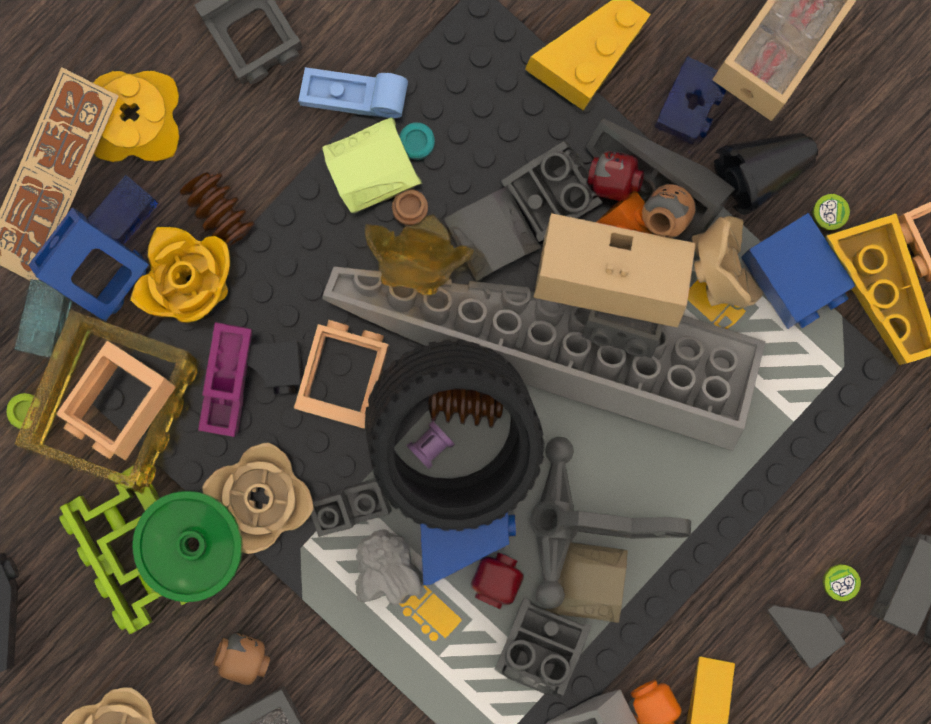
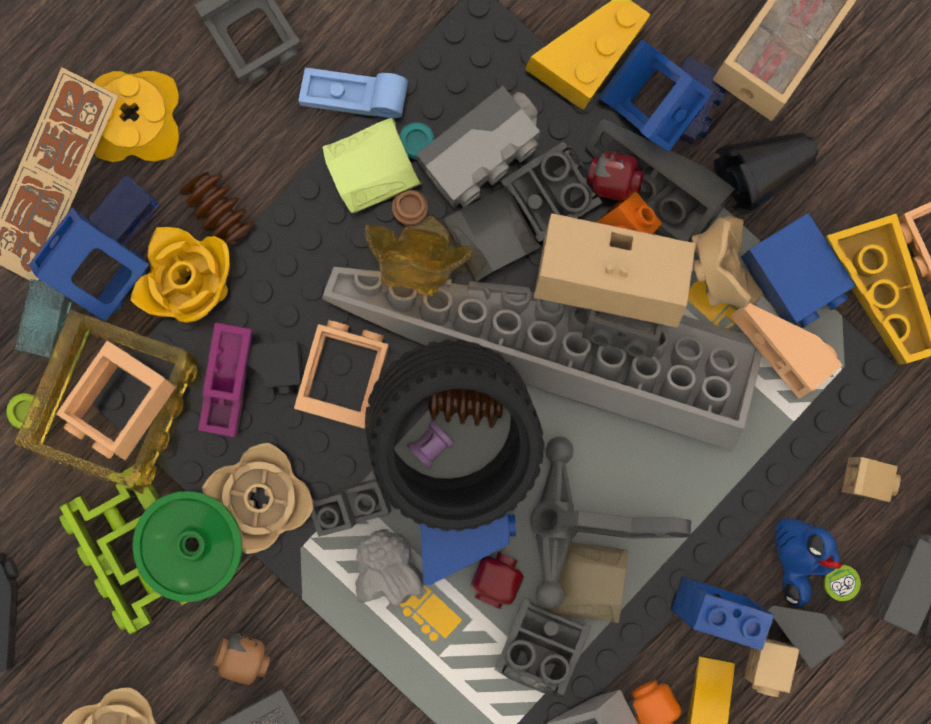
(481, 146): none -> light grey piece
(668, 211): medium nougat head -> none
(676, 109): none -> blue window
(727, 616): none -> blue window
(772, 667): none -> tan brick
(792, 351): none -> light nougat slope
(802, 552): none -> blue head
(830, 212): tile -> none
(871, 479): none -> tan slope

